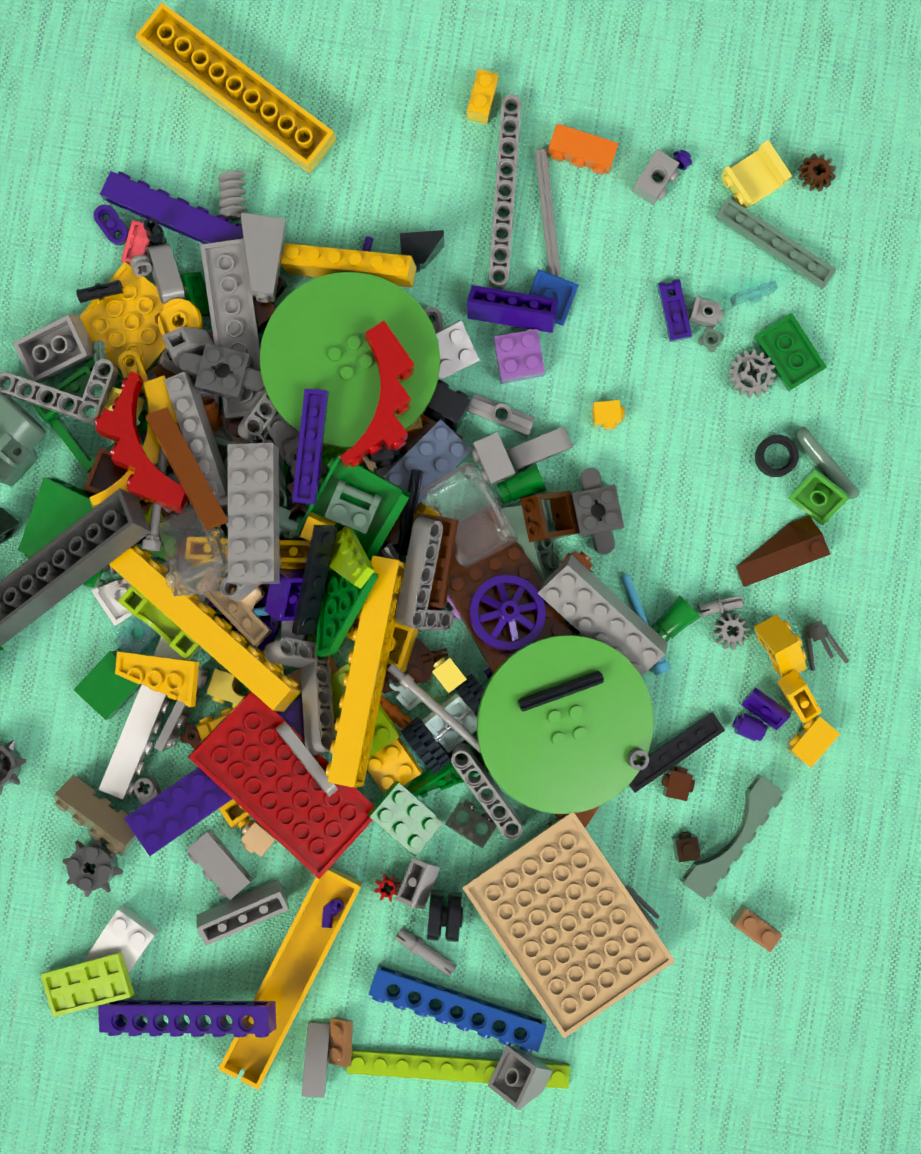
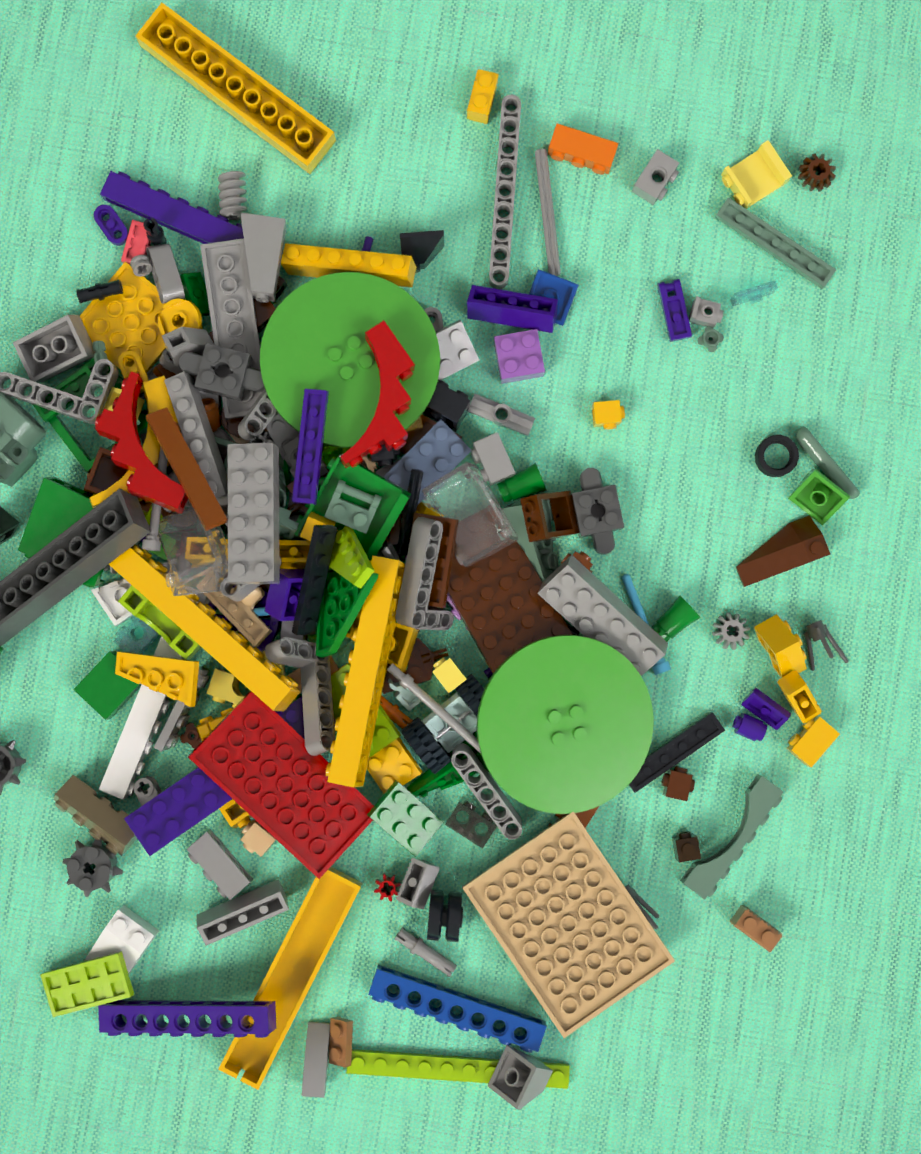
(306, 758): light grey beam -> none
(330, 910): dark purple arm -> none
(503, 616): dark purple wheel -> none
(540, 448): light grey beam -> none
(560, 691): black axle -> none
(645, 760): bush -> none
(683, 158): dark purple plate -> none
(720, 605): light grey axle -> none
(750, 365): light grey gear -> none
(790, 352): green plate -> none

